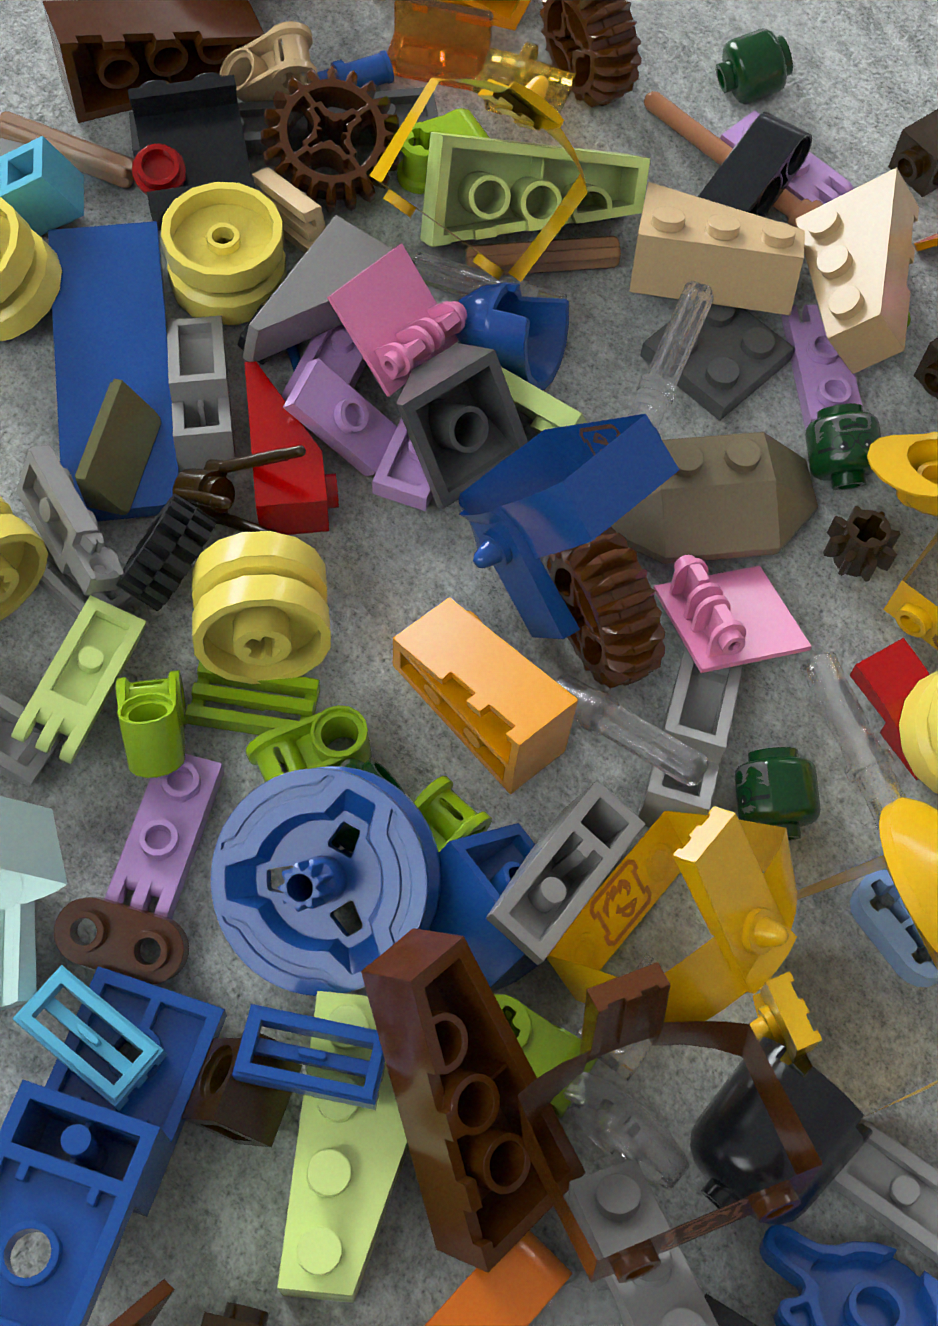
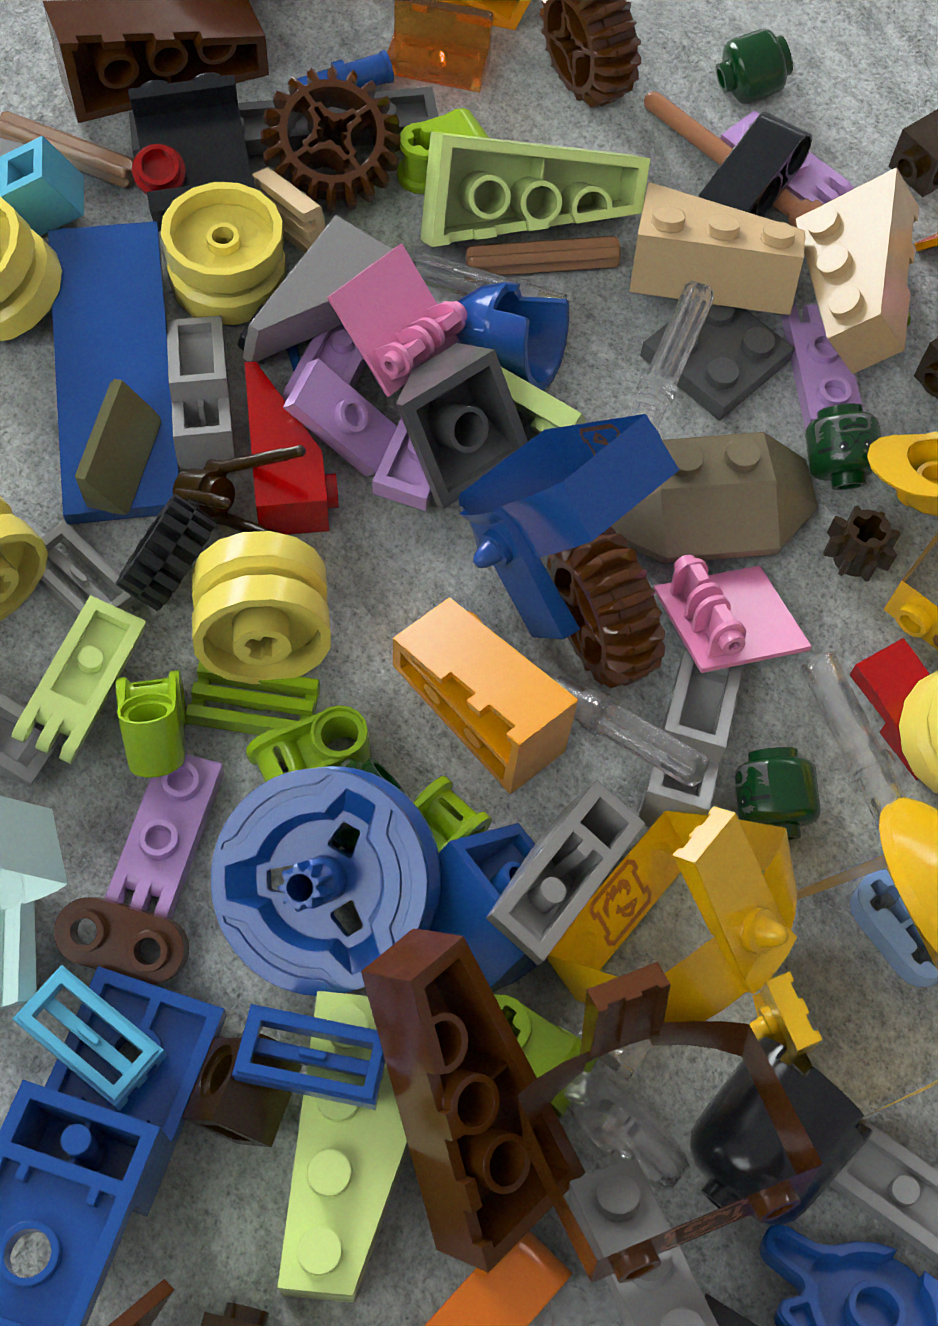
(66, 523): light grey hinge -> none
(267, 65): tan piece -> none
(522, 68): clear yellow hips -> none
(530, 111): yellow piece -> none

